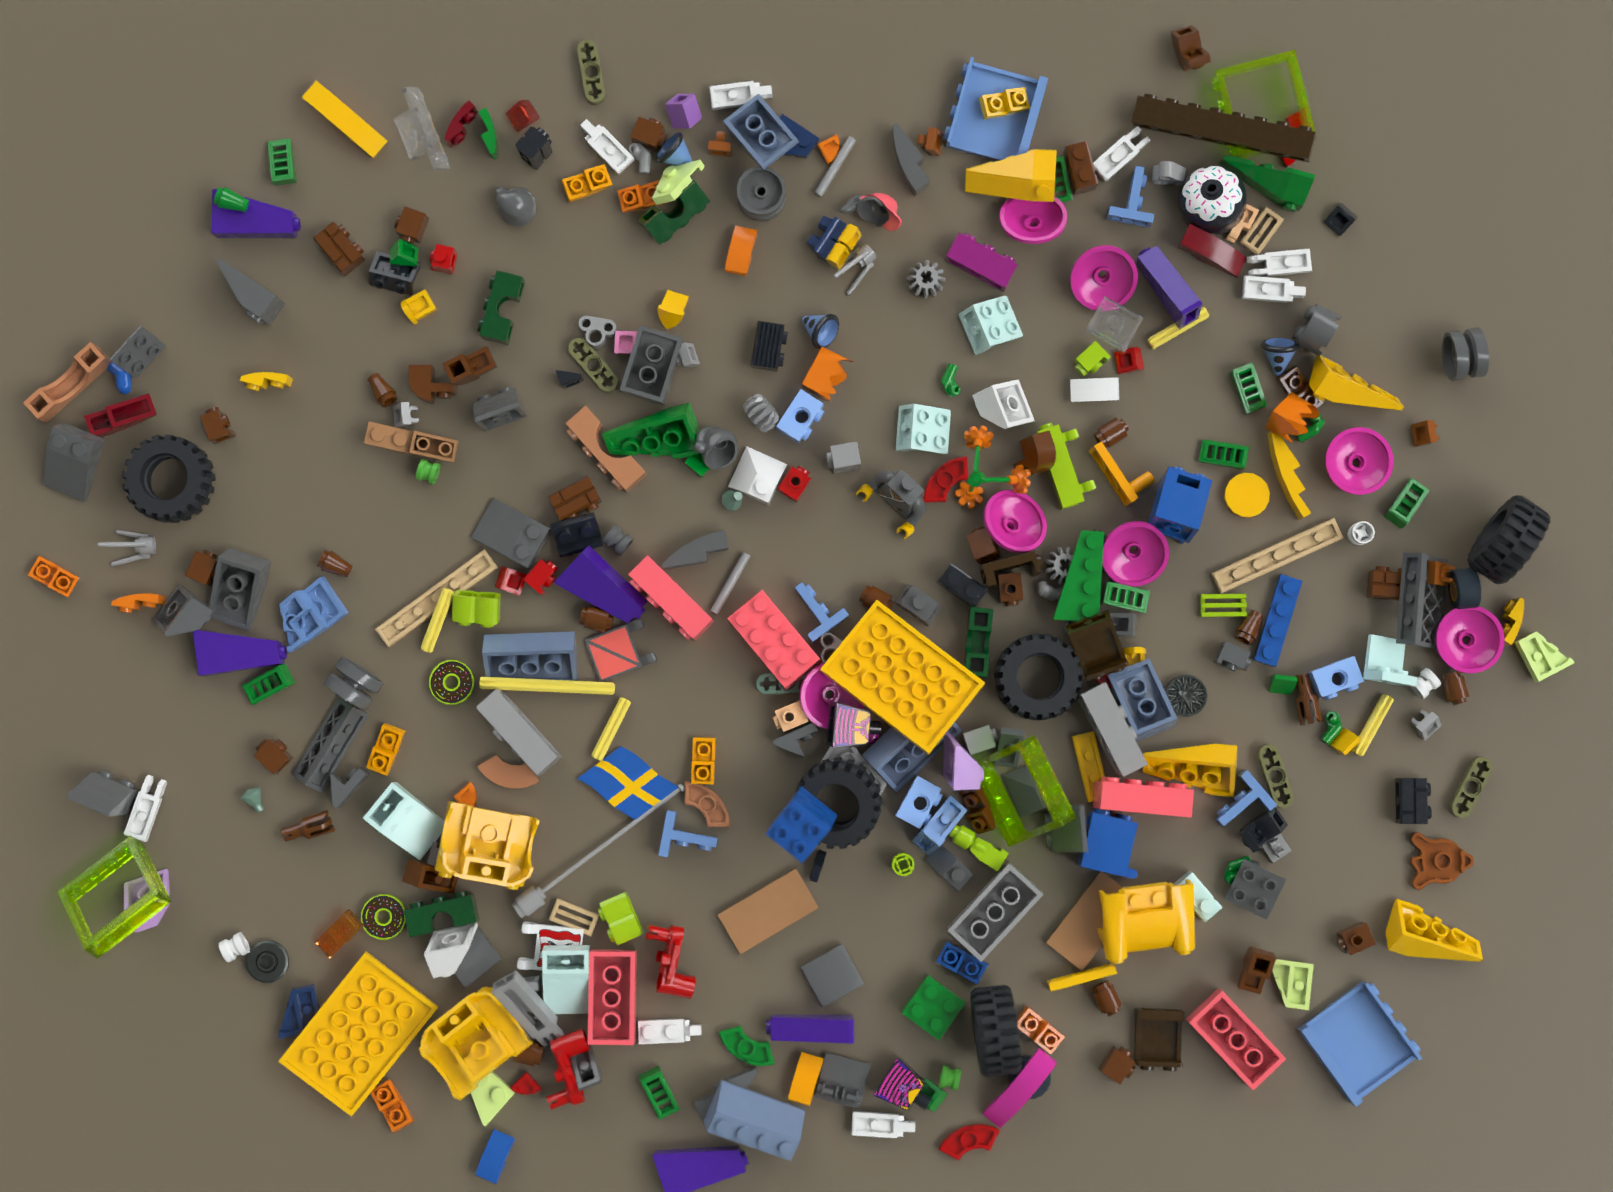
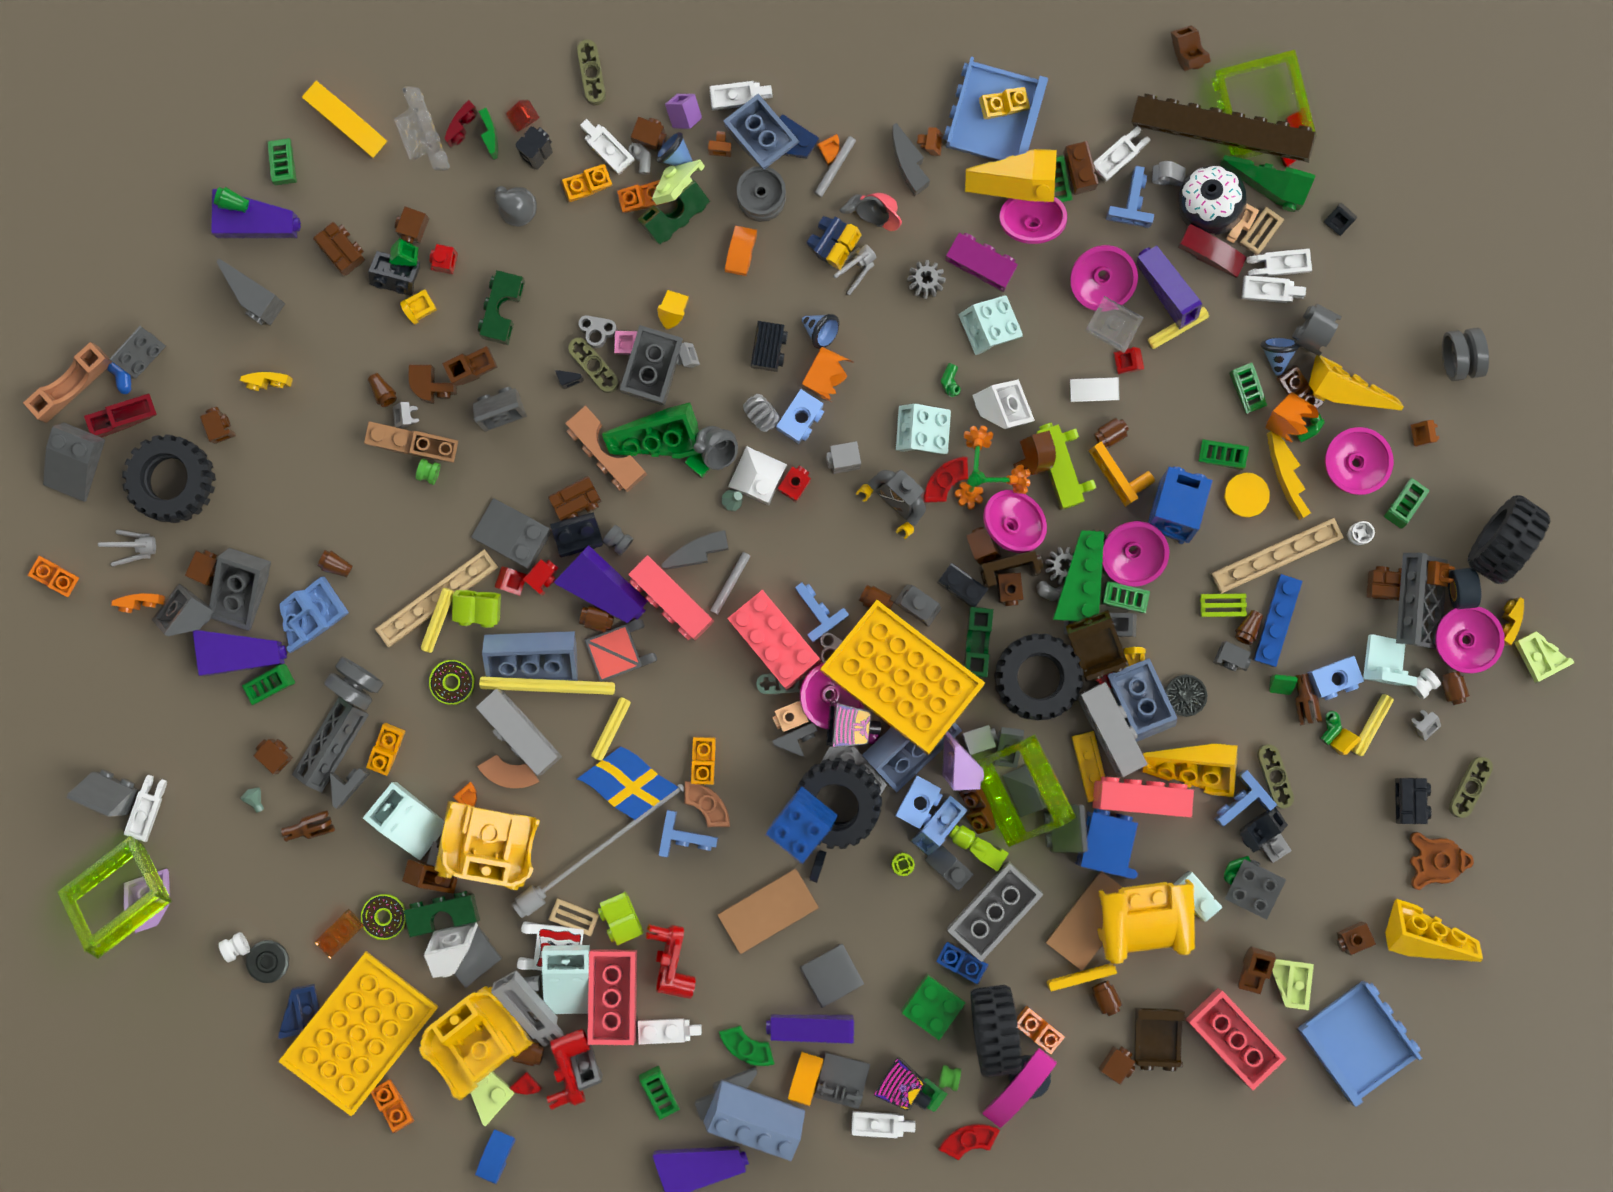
(1091, 359): lime brick -> none

